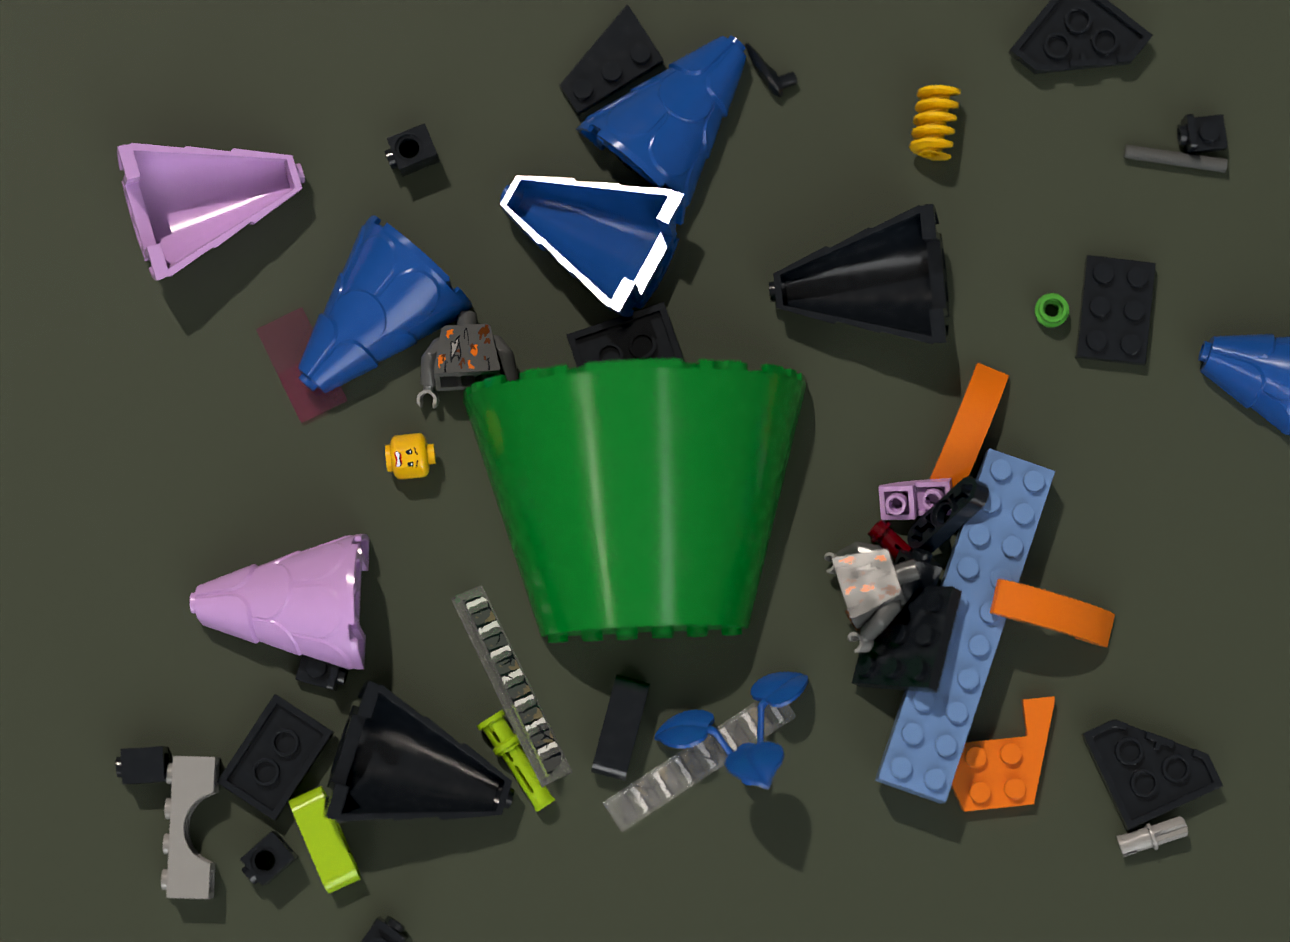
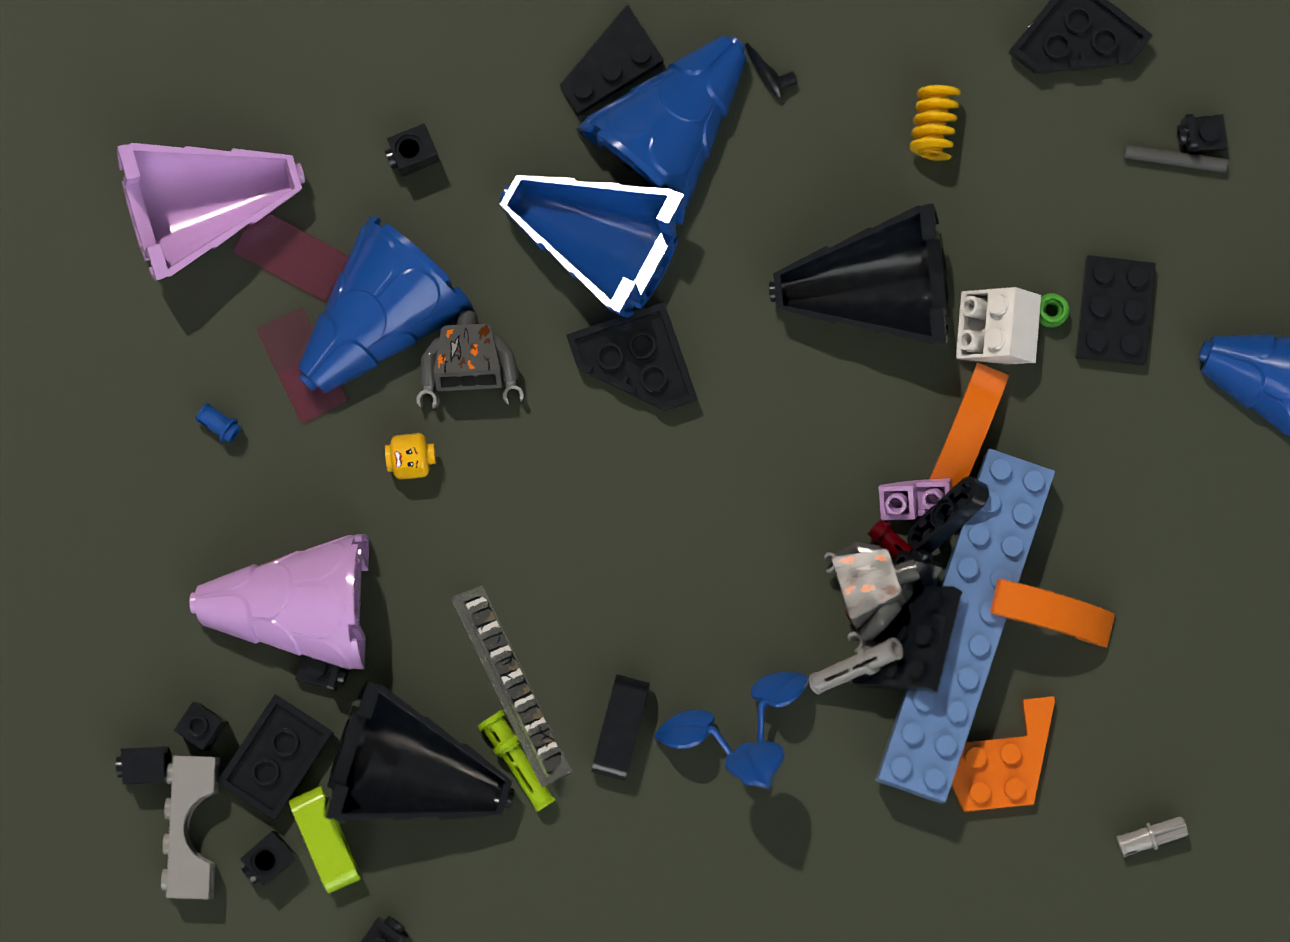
(201, 726): none -> black brick
(217, 422): none -> blue pin
(292, 255): none -> clear pink piece
(638, 489): green cone -> none
(691, 765): clear tile -> none
(884, 653): none -> light grey pin
(998, 326): none -> white slope
(1148, 771): black plate -> none

